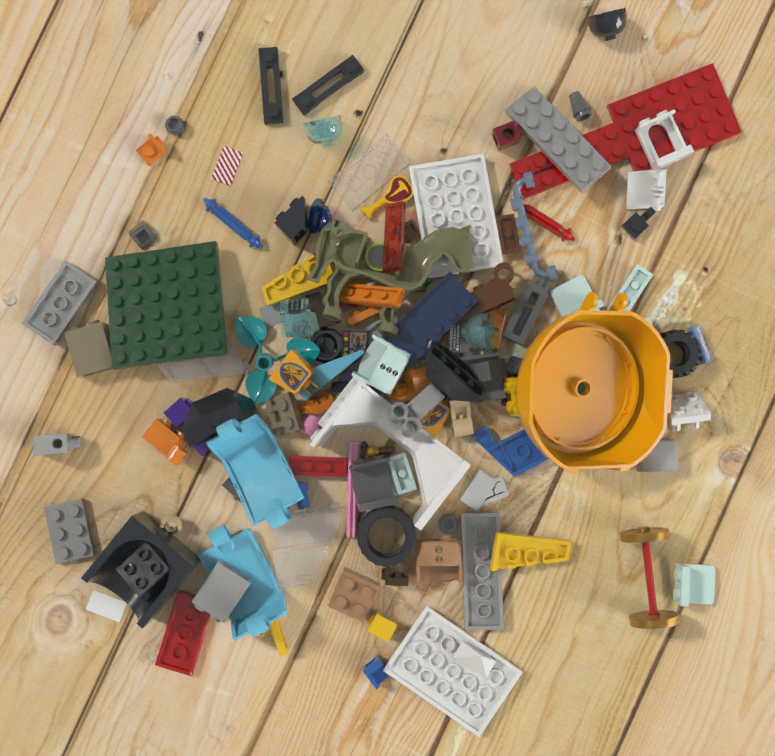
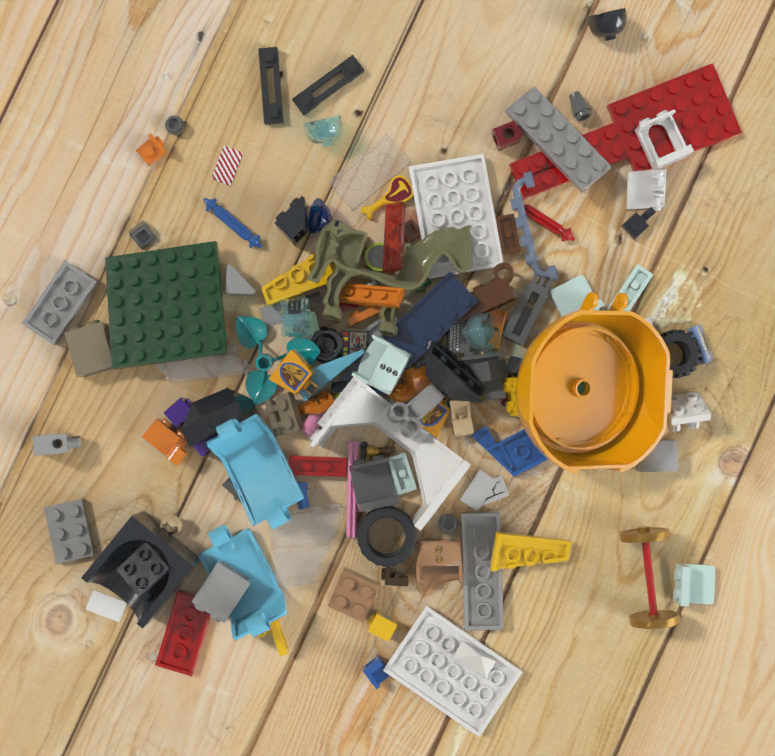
(236, 284): none -> light grey slope

